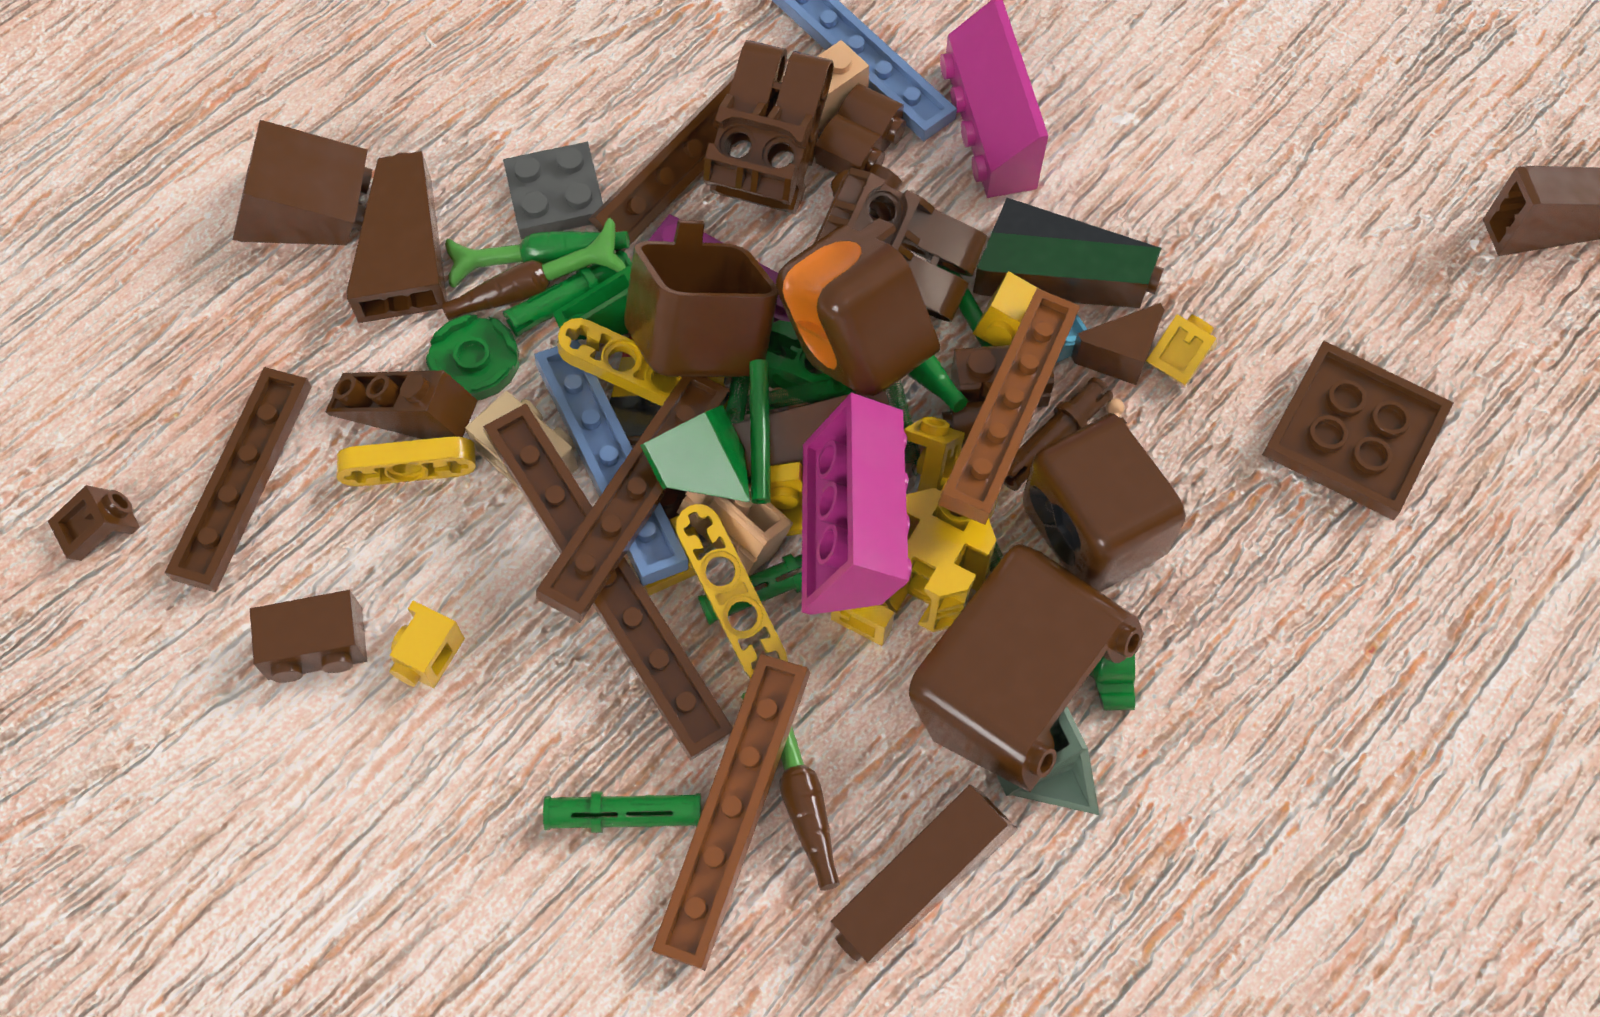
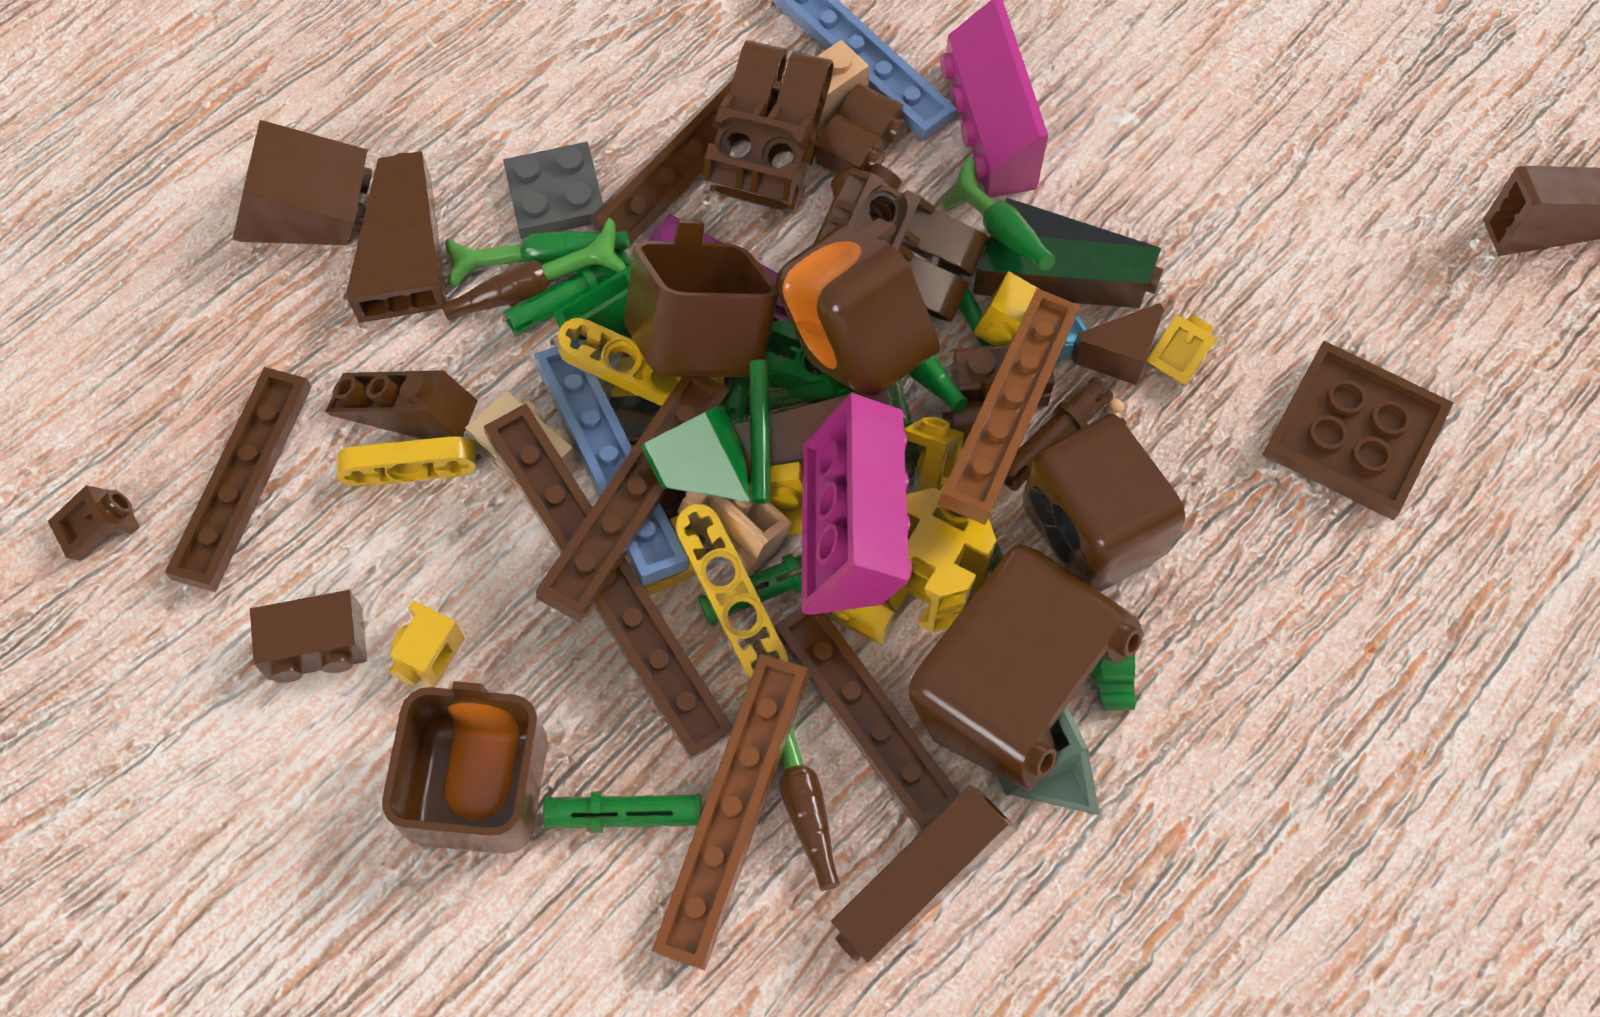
(466, 769): none -> reddish brown piece
(485, 350): green tile -> none
(868, 716): none -> reddish brown plate
(999, 218): none -> green piece

